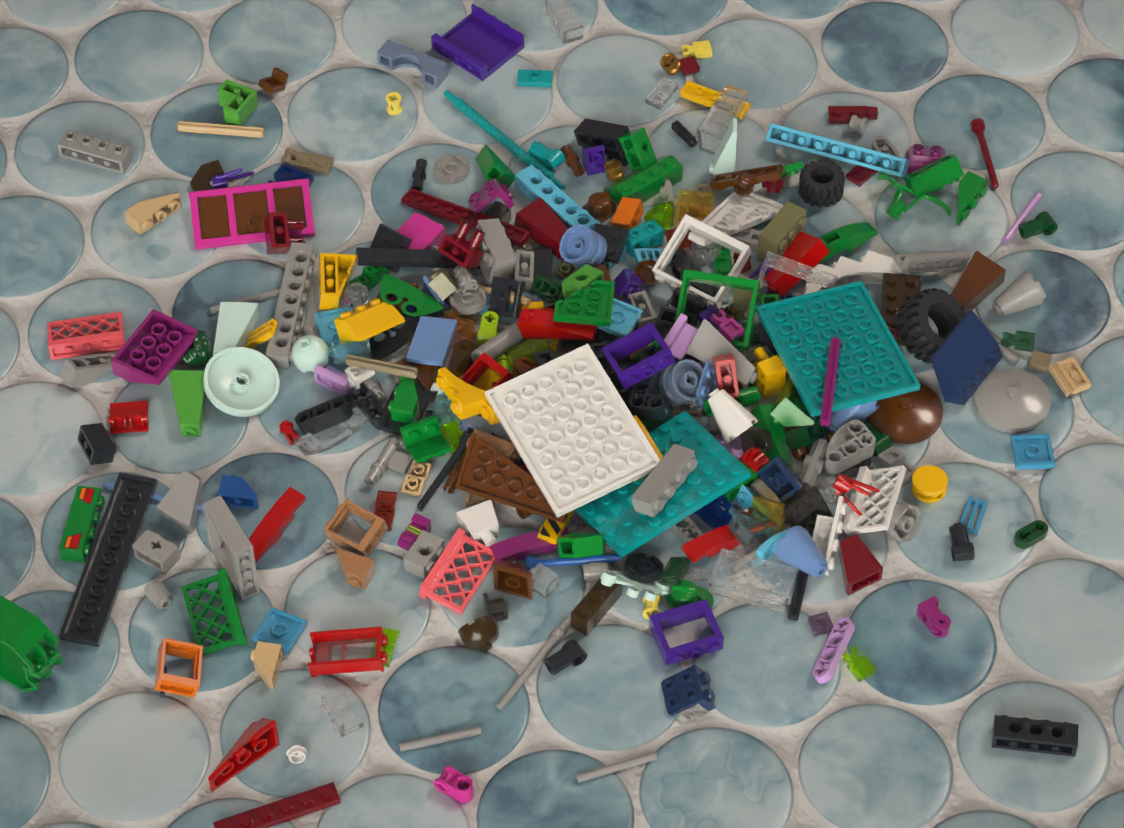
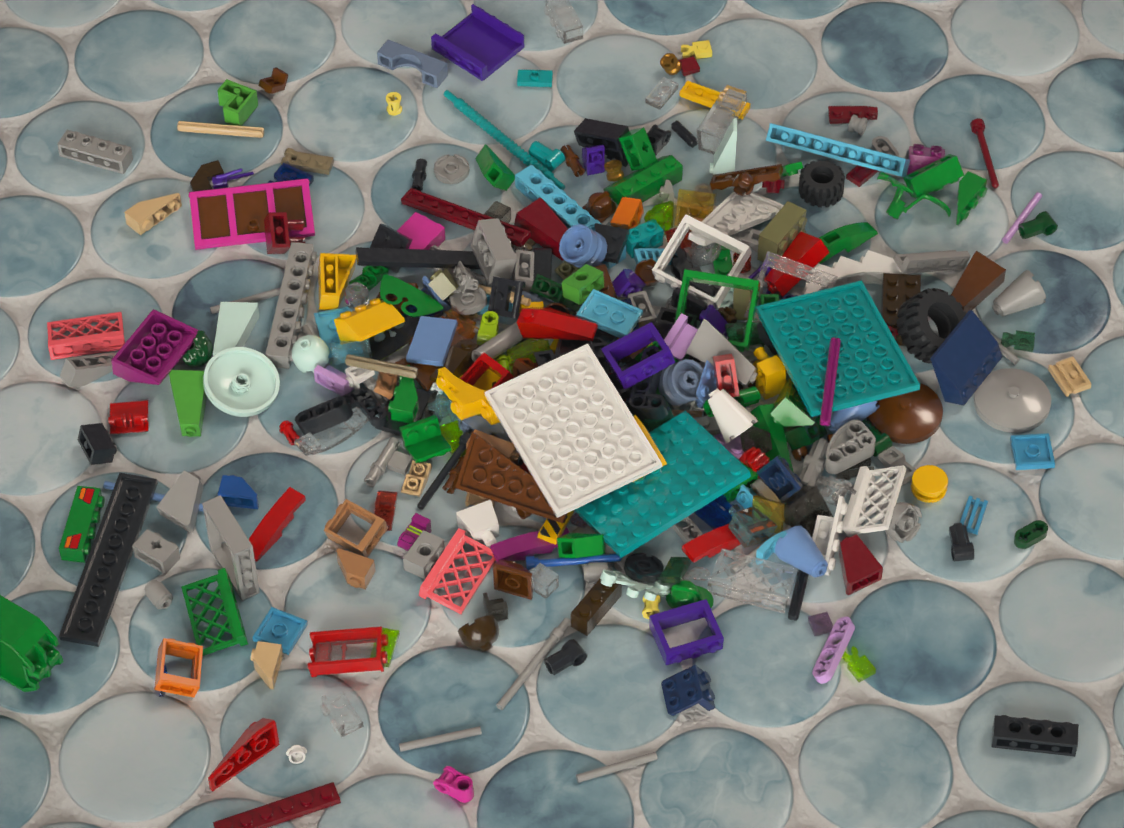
(261, 334): yellow tile -> none
(385, 384): none -> medium nougat tile
(460, 250): dark red brick -> none
(488, 193): magenta bracket -> none
(587, 305): green plate -> none
(658, 138): none -> black piece
(664, 480): light grey brick -> none
(727, 327): magenta plate -> none
(844, 483): red plant -> none
(933, 618): magenta leg -> none
(1040, 361): dark tan tile -> none

